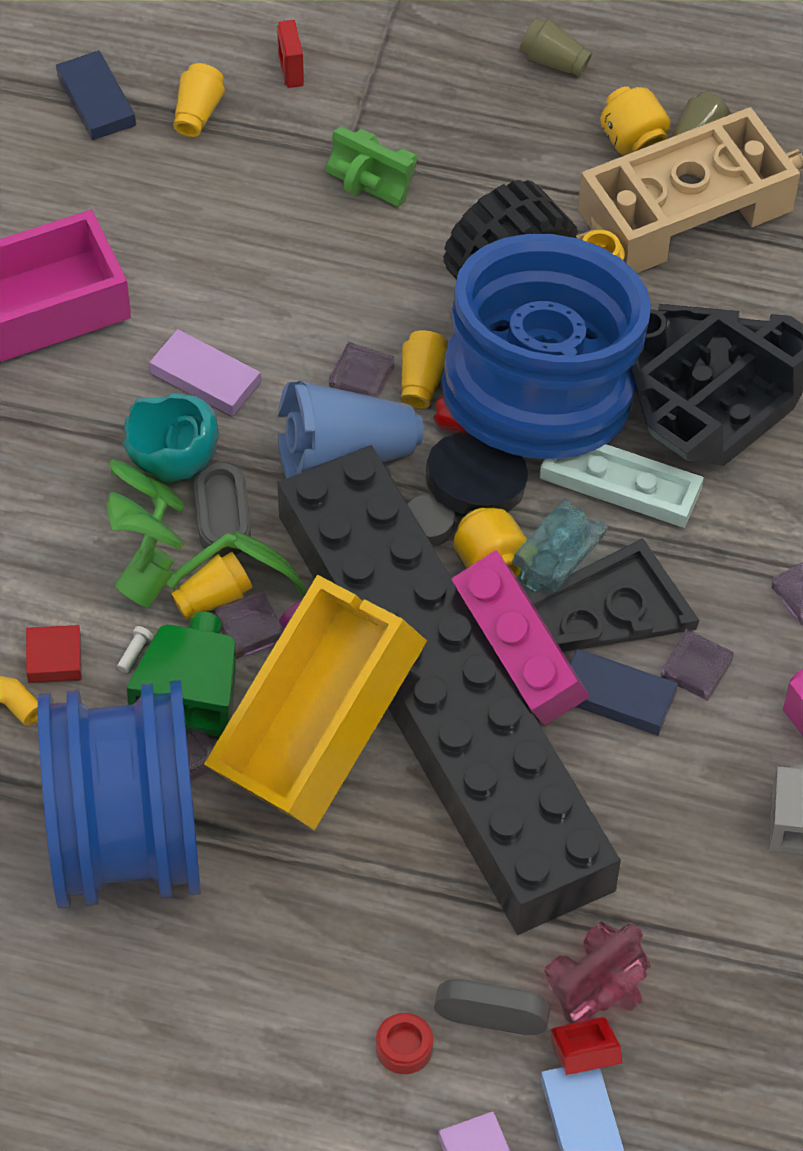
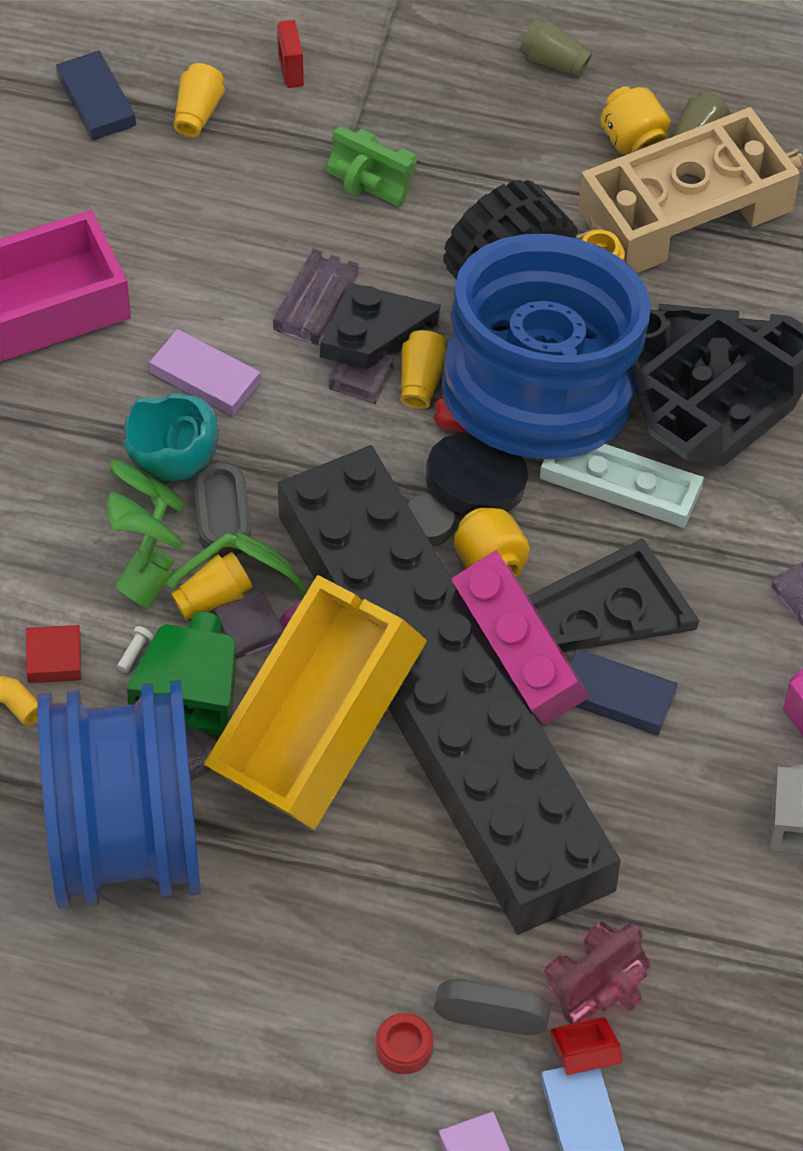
(329, 268): none -> clear purple tile
(336, 422): medium blue cone -> none
(373, 324): none -> black wing
(558, 547): clear light blue hips -> none
(697, 665): clear purple tile -> none

